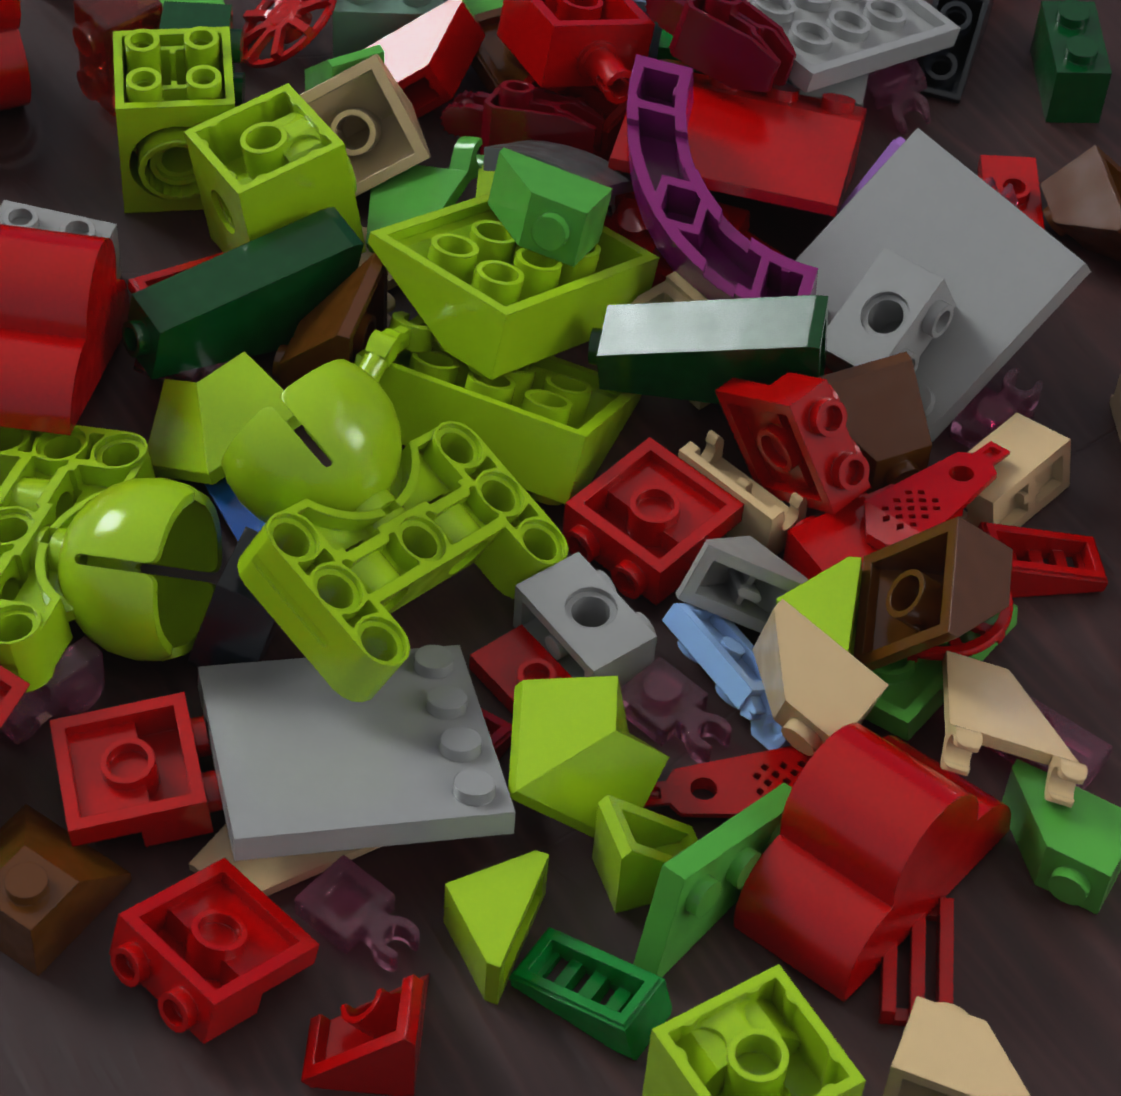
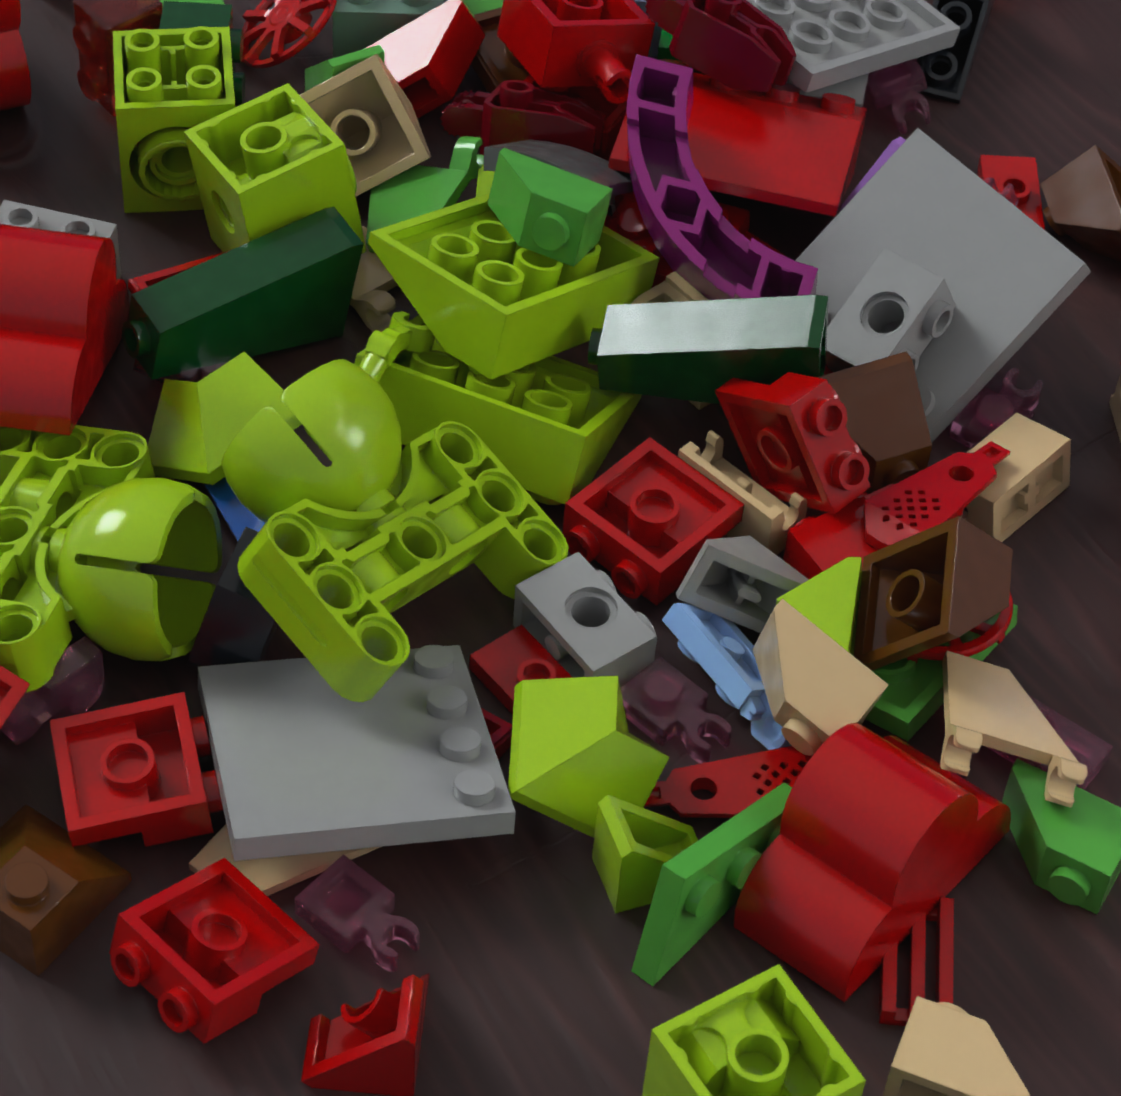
(337, 325): reddish brown slope -> none
(492, 917): lime slope -> none
(628, 1016): green slope -> none
(1034, 577): red slope -> none
(1070, 61): dark green brick -> none

